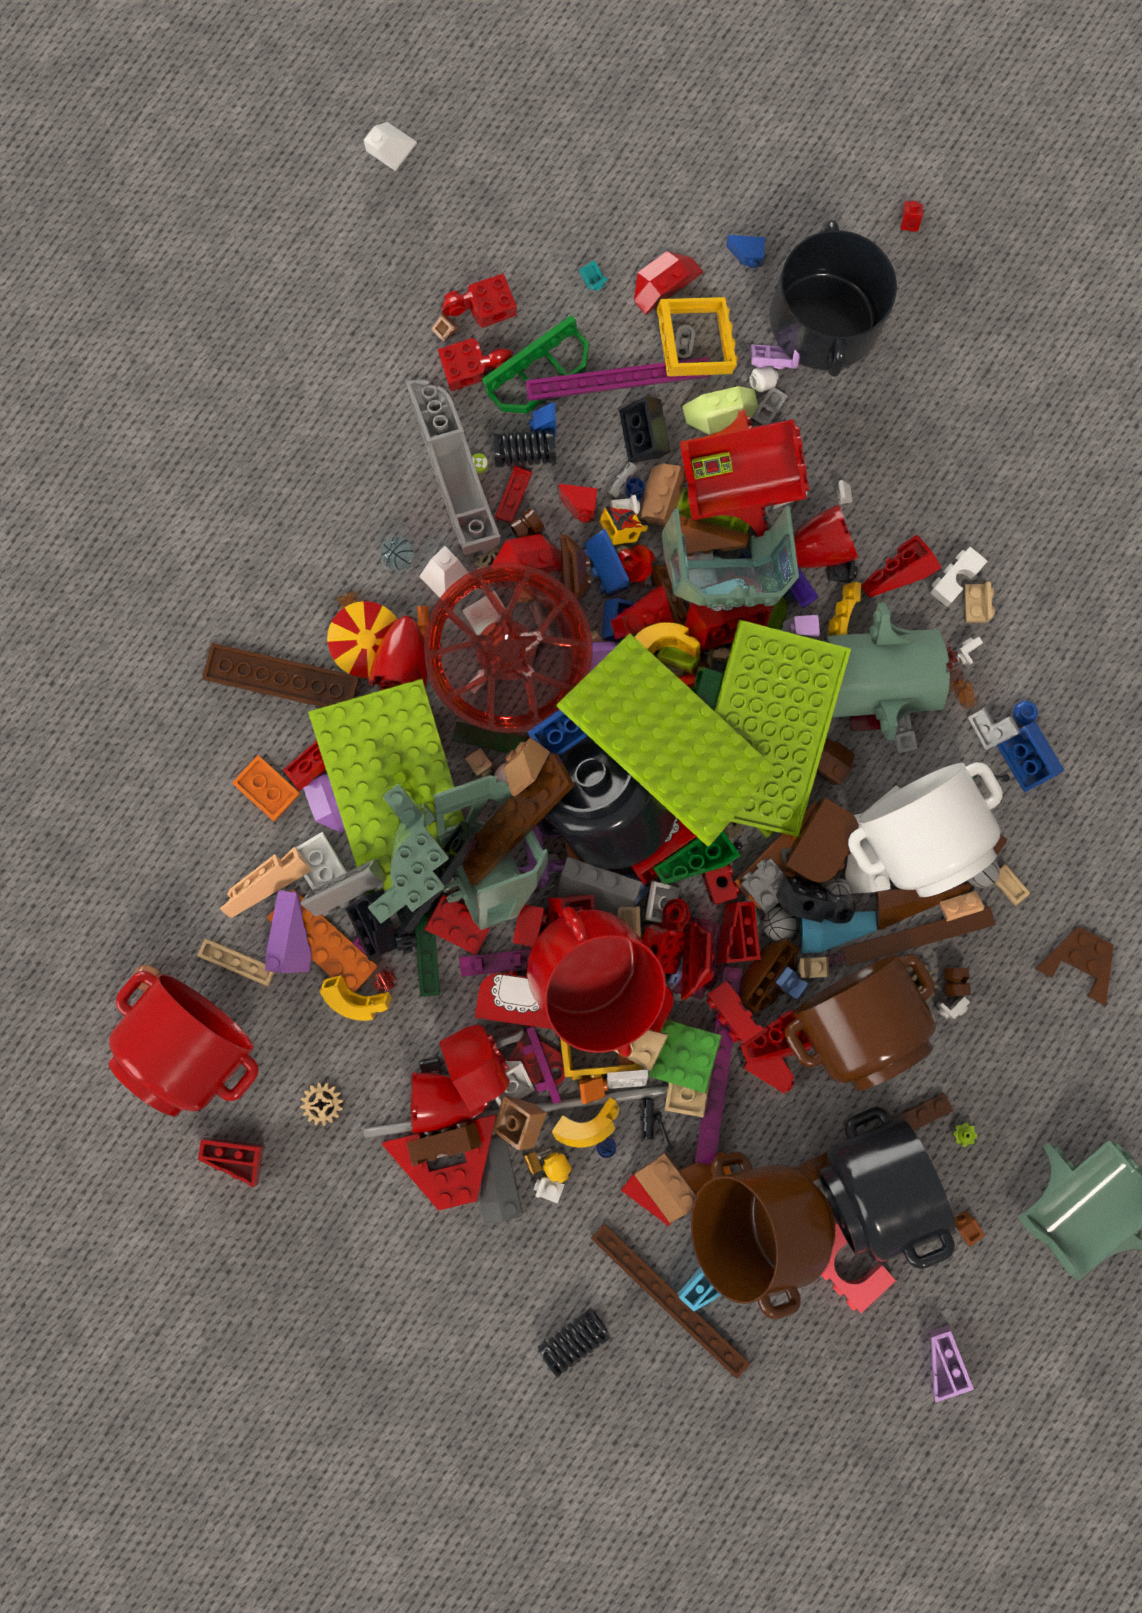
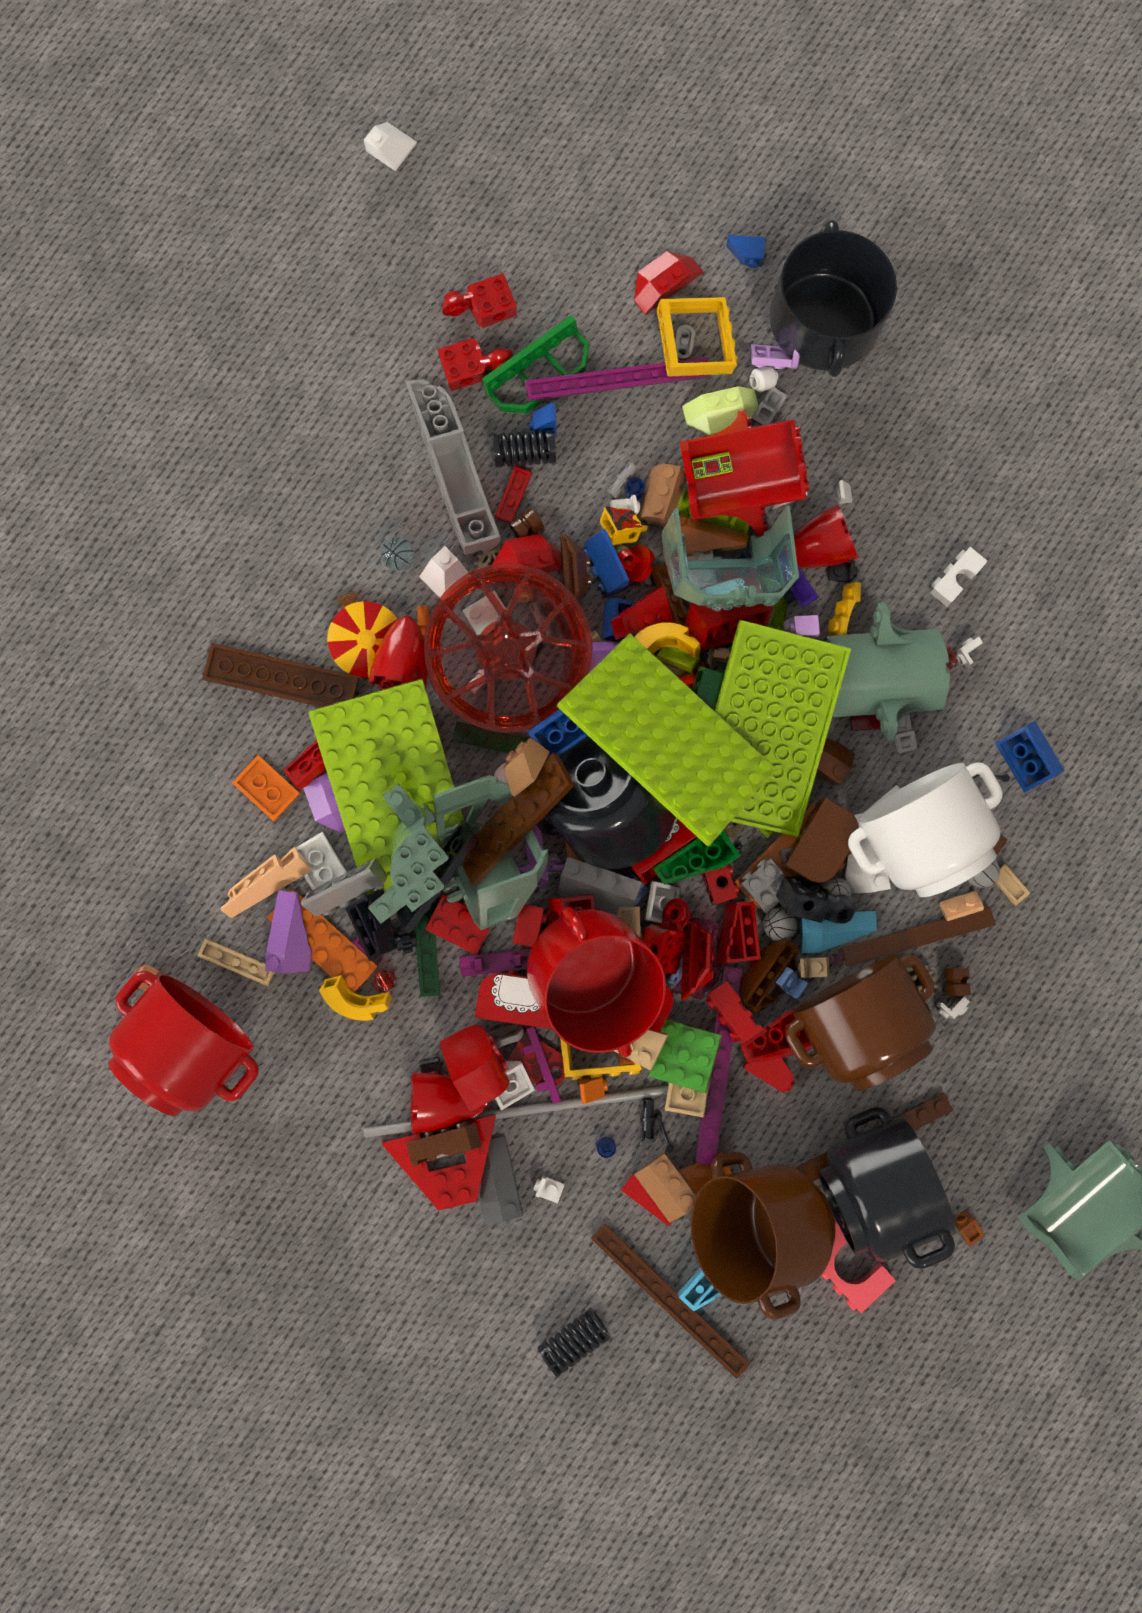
(233, 1157): red wedge -> none
(321, 1094): tan gear -> none
(444, 327): medium nougat slope -> none
(479, 763): tan bracket -> none
(480, 463): lime tile -> none
(519, 1122): medium nougat slope -> none
(532, 1160): pearl gold piece -> none
(557, 1167): yellow head -> none
(579, 501): red slope -> none
(587, 1133): yellow arch -> none
(592, 276): teal bracket -> none
(627, 1079): white tile -> none
(644, 430): black slope -> none
(902, 904): reddish brown wedge -> none
(910, 565): red wedge -> none
(912, 216): red bracket -> none
(948, 1367): lavender wedge -> none
(965, 1134): lime plant -> none
(966, 695): clear orange bracket -> none
(978, 603): tan bracket -> none
(991, 733): light grey tile -> none
(1024, 712): blue piece -> none
(1086, 954): reddish brown wing -> none

